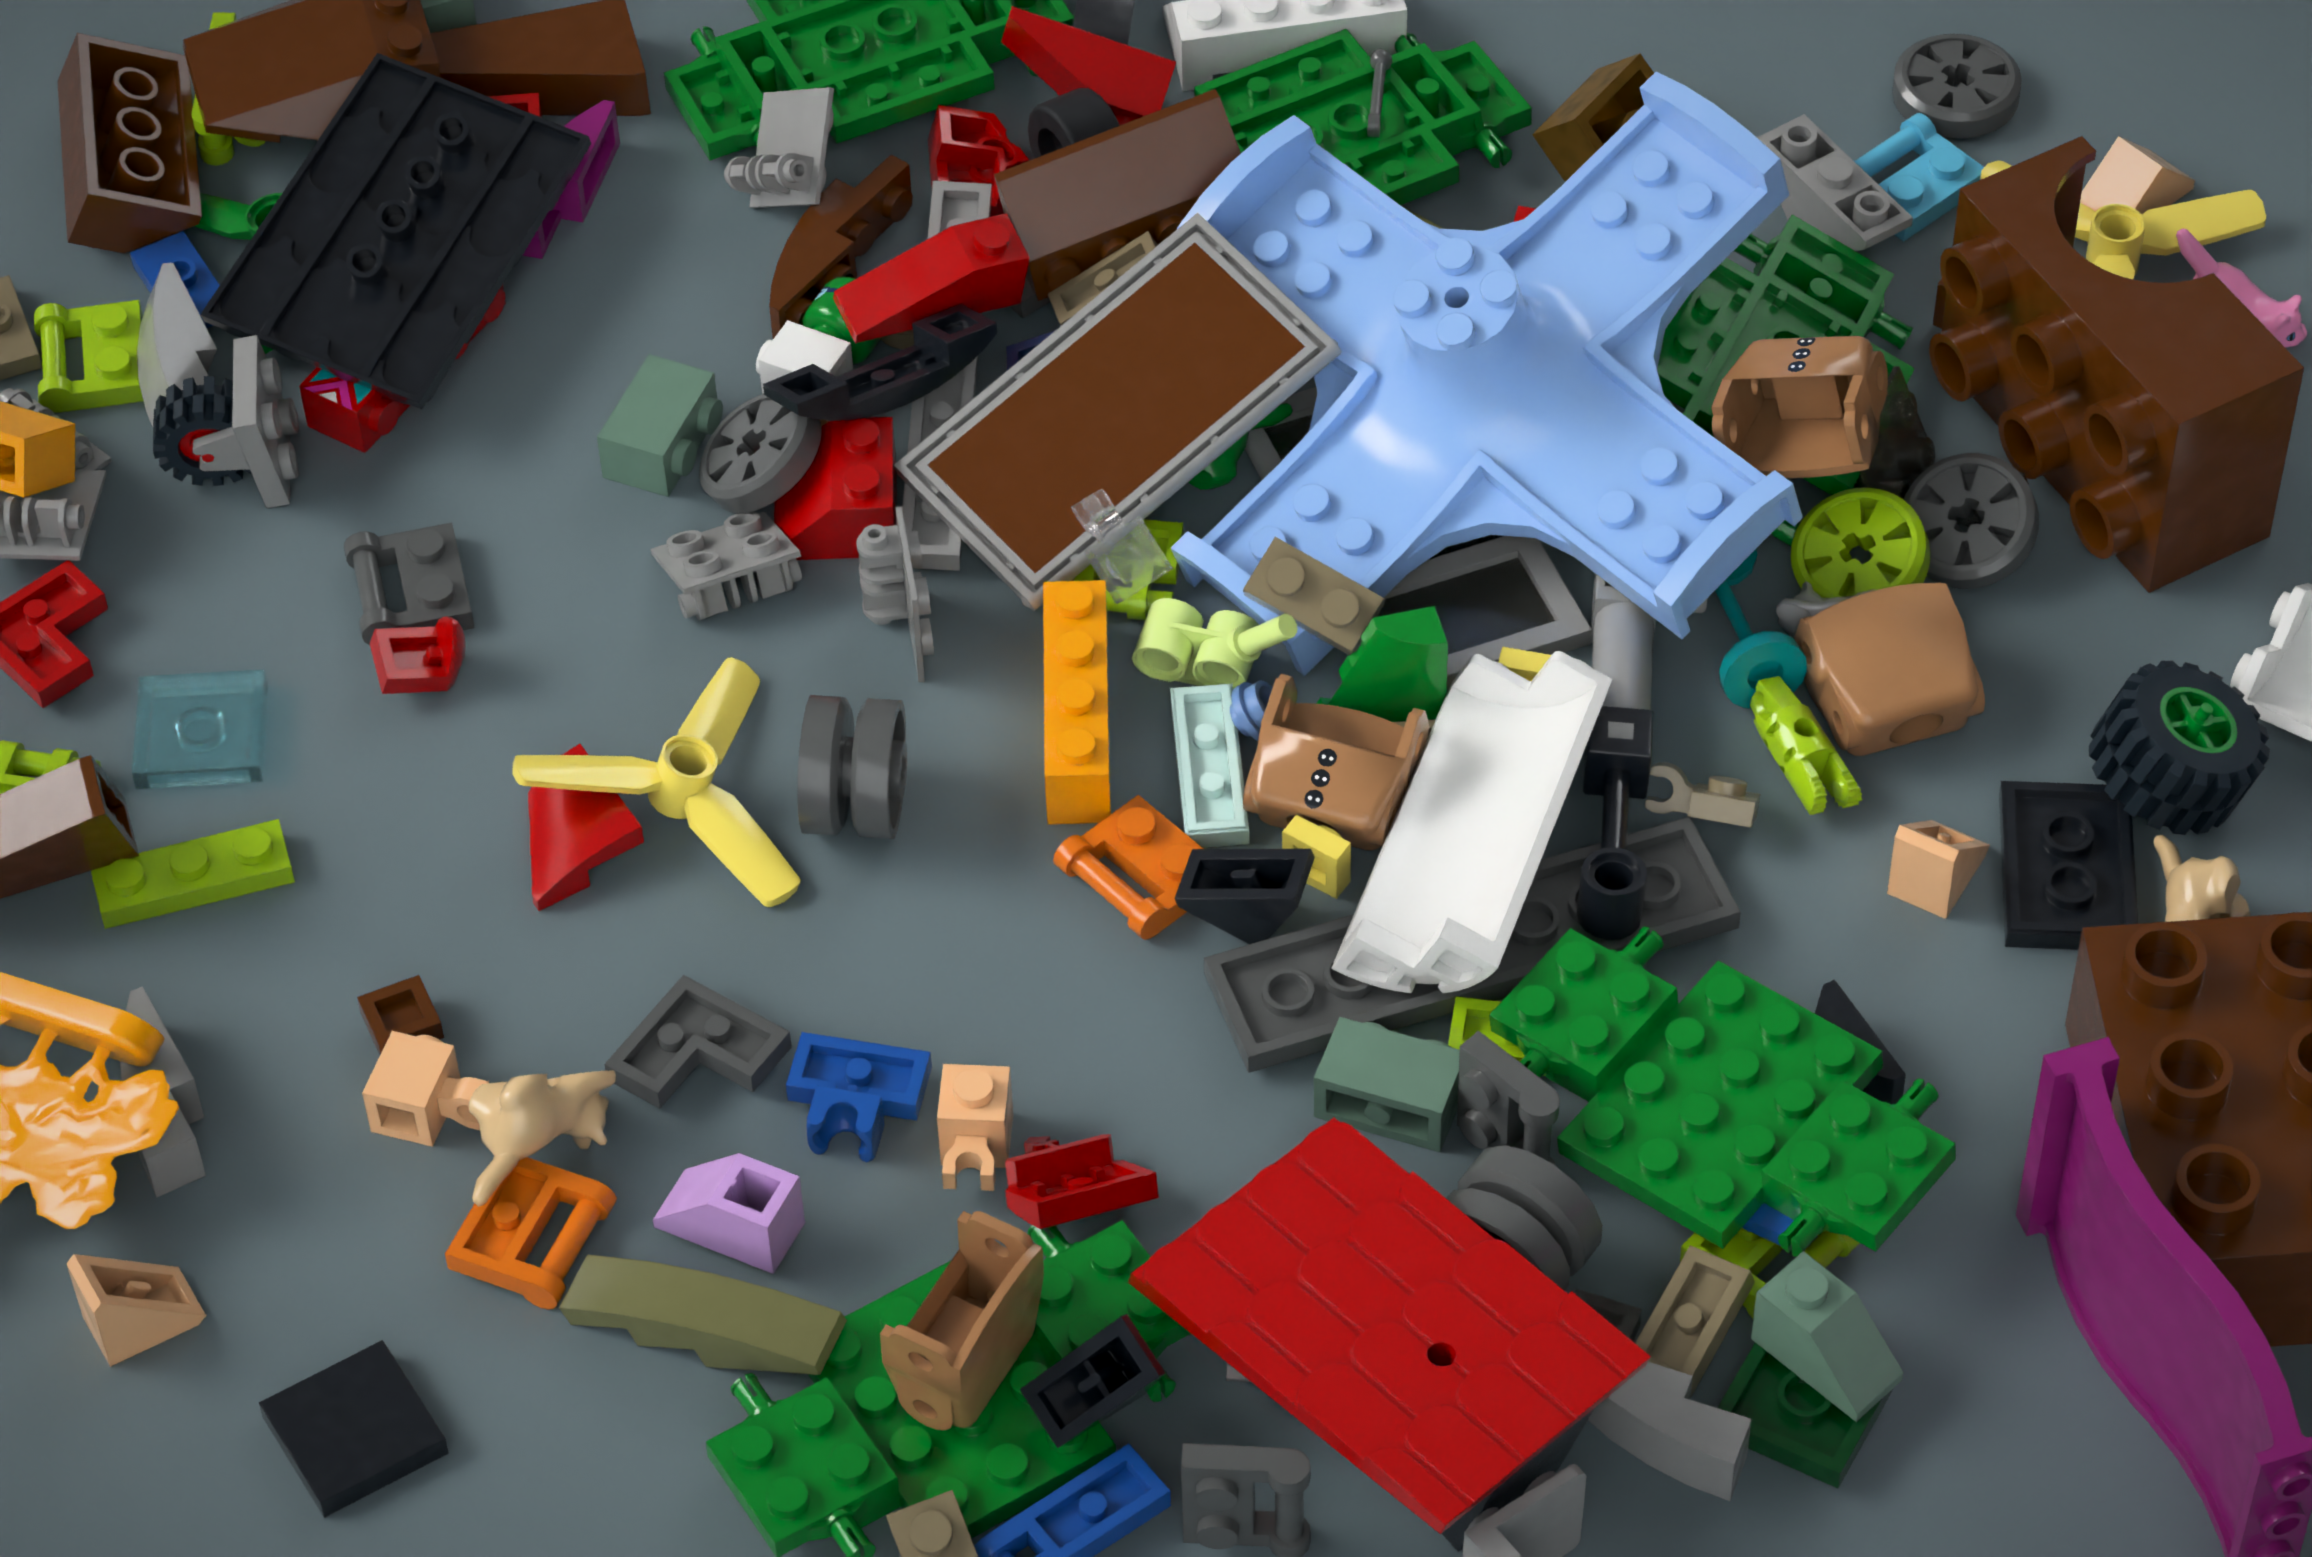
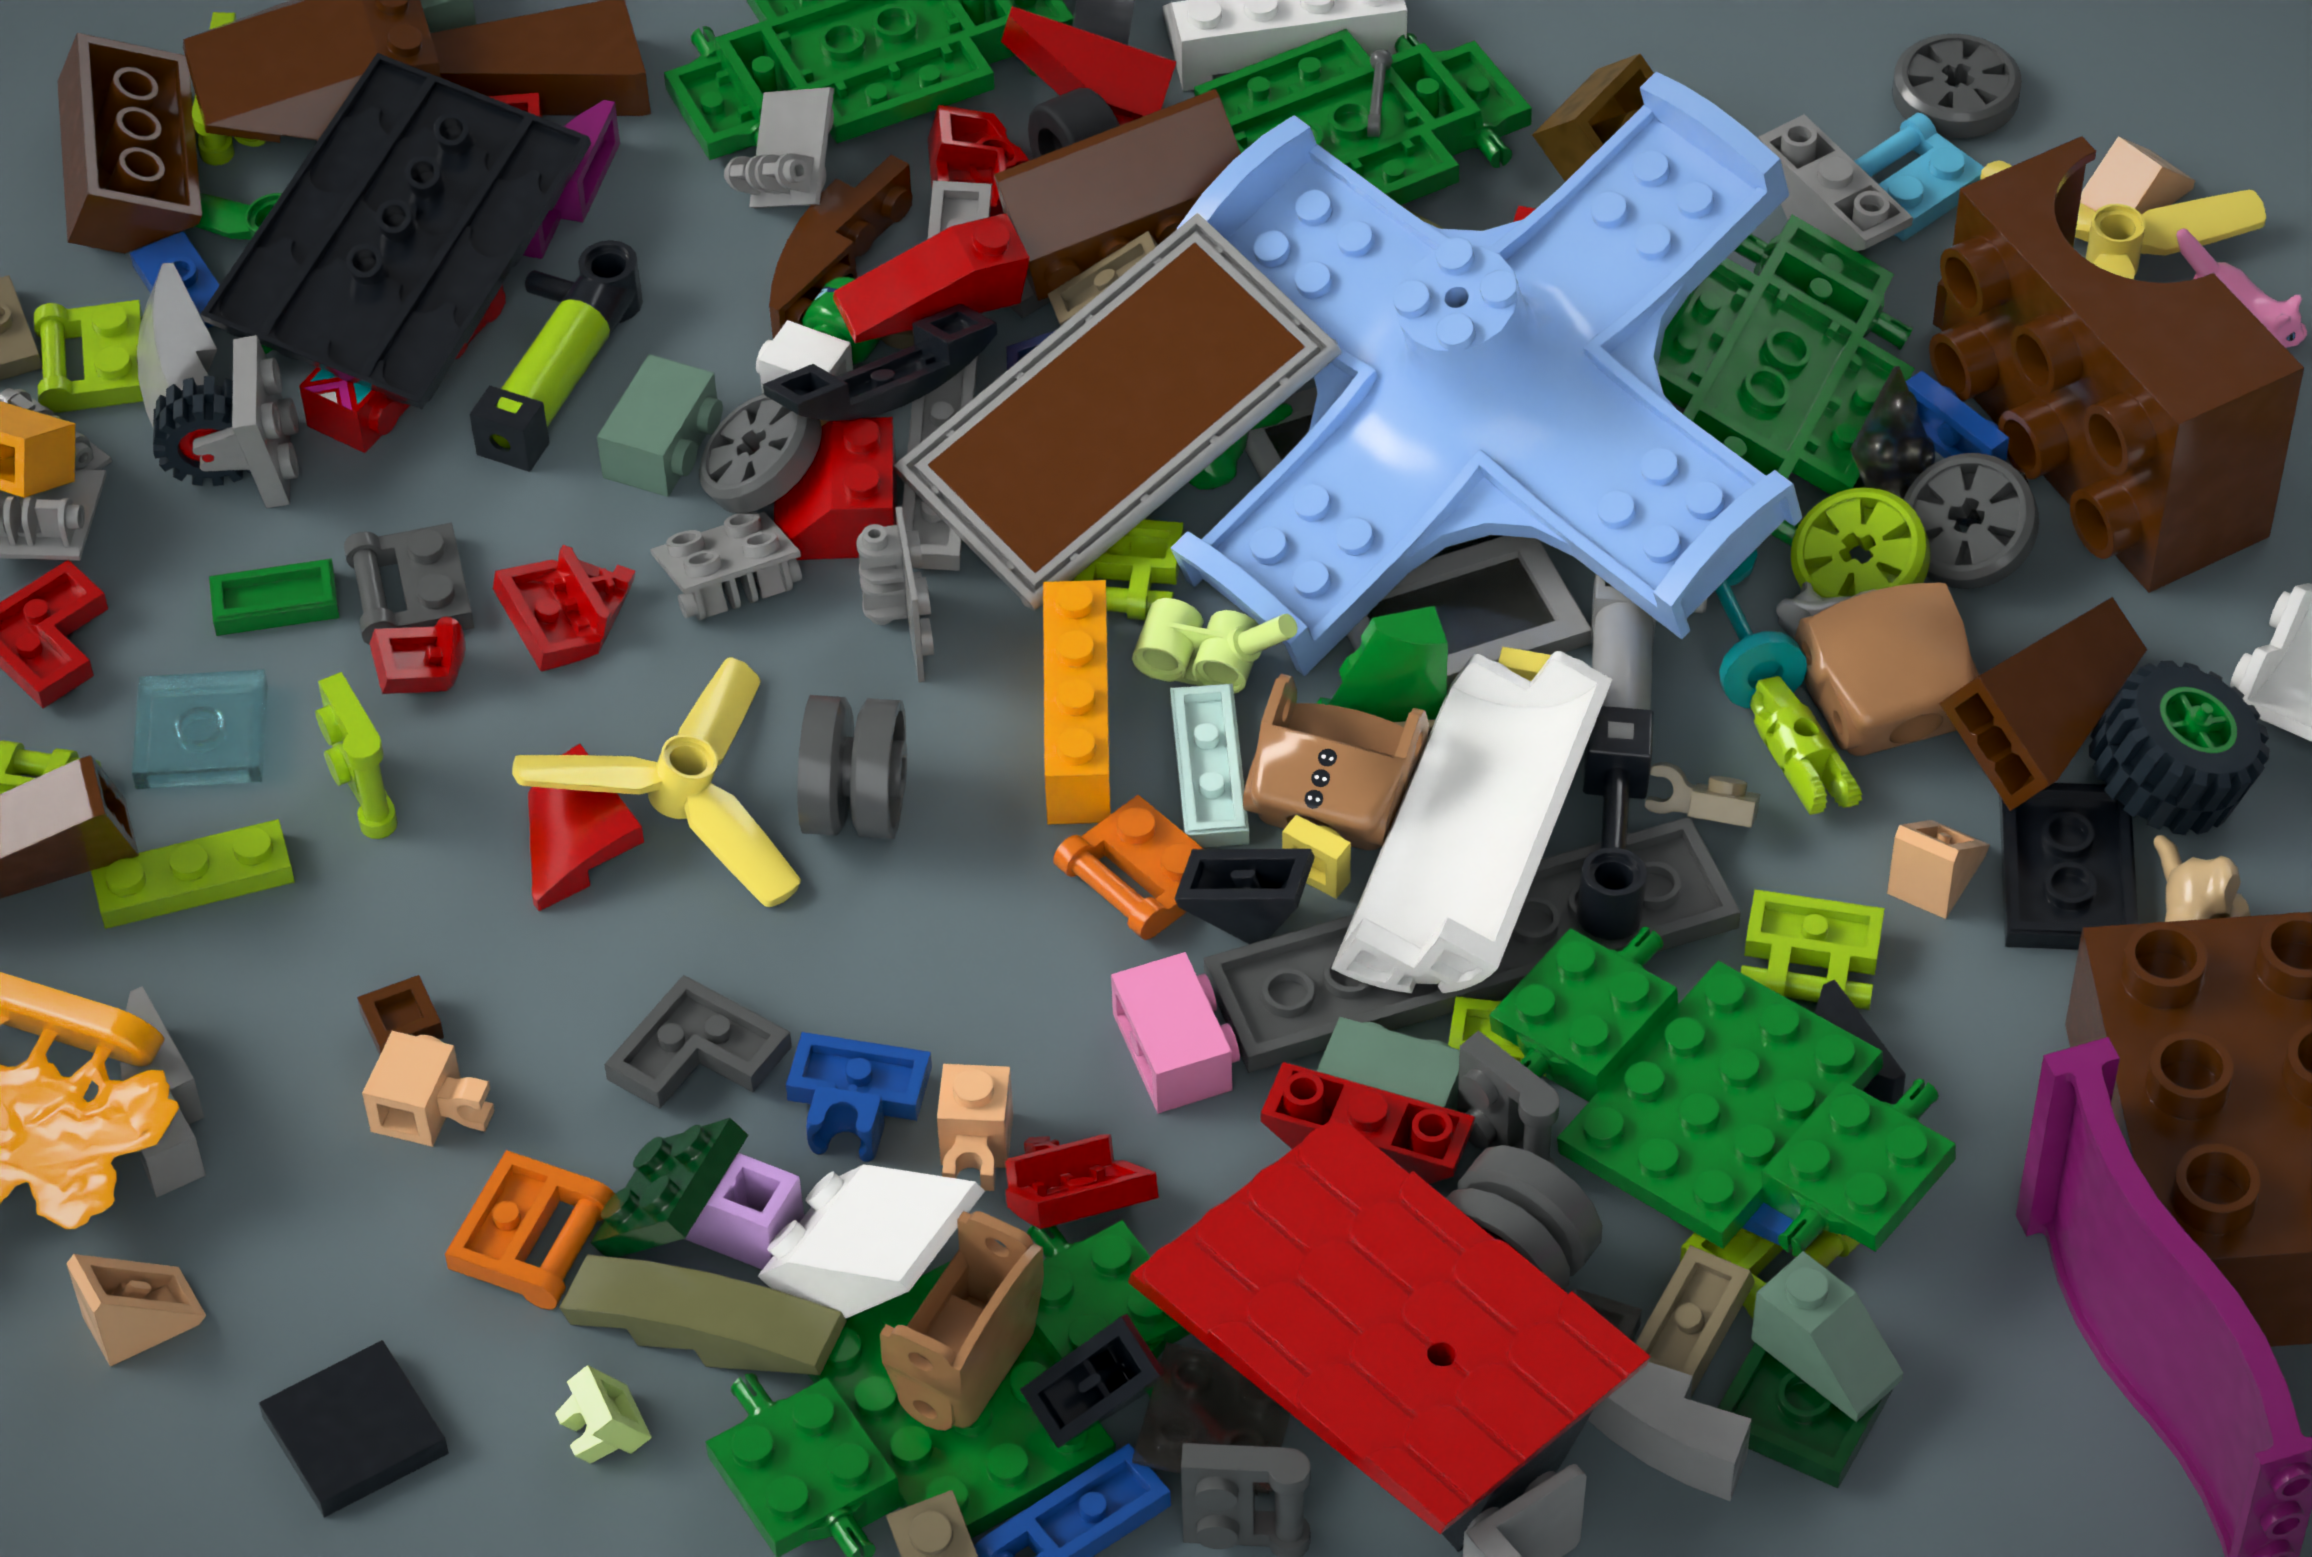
(274, 597): none -> green tile
(355, 755): none -> lime plate
(514, 420): none -> piece
(530, 1113): tan animal -> none
(562, 606): none -> red slope
(609, 1414): none -> yellowish green tile
(668, 1188): none -> dark green plate
(866, 1236): none -> white slope
(1124, 553): clear plate -> none
(1174, 1031): none -> bright pink brick
(1205, 1403): none -> clear smoke hinge
(1249, 707): medium blue plate -> none
(1313, 595): dark tan plate -> none
(1406, 1129): none -> red slope
(1803, 405): medium nougat piece -> none
(1812, 934): none -> lime plate
(1952, 423): none -> blue plate
(2044, 701): none -> reddish brown slope

